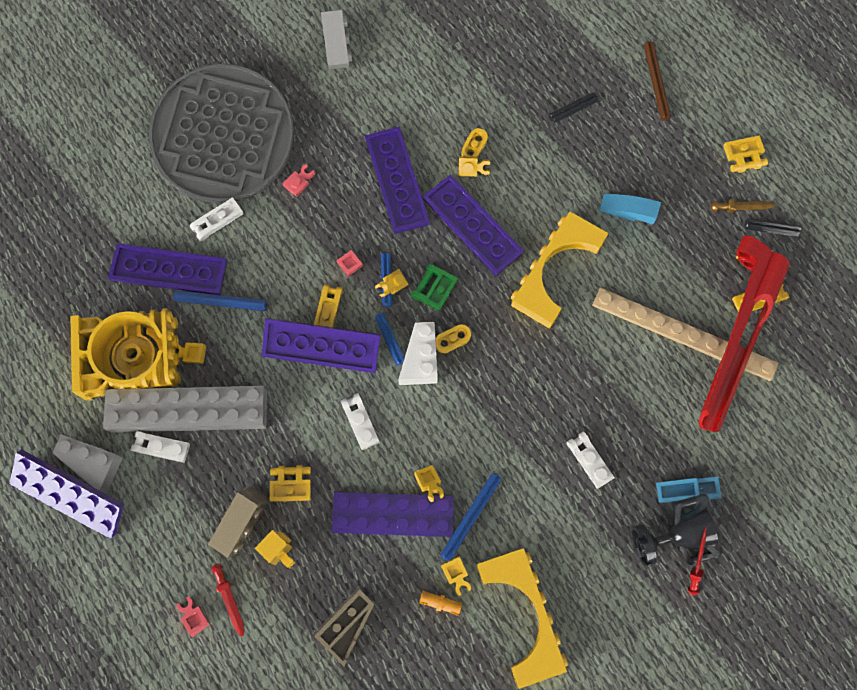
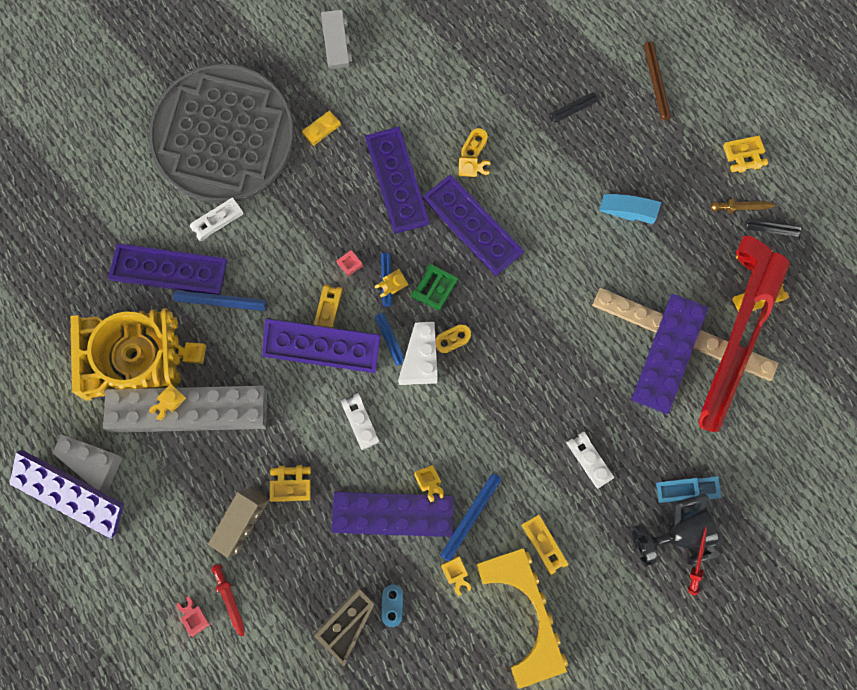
(161, 447): white plate -> none
(169, 399): none -> yellow plate
(275, 548): yellow brick -> none
(298, 182): coral plate -> none
(321, 128): none -> yellow plate
(392, 605): none -> dark azure plate
(440, 602): light orange pin -> none
(544, 544): none -> yellow plate
(572, 234): yellow arch -> none
(669, 353): none -> dark purple plate

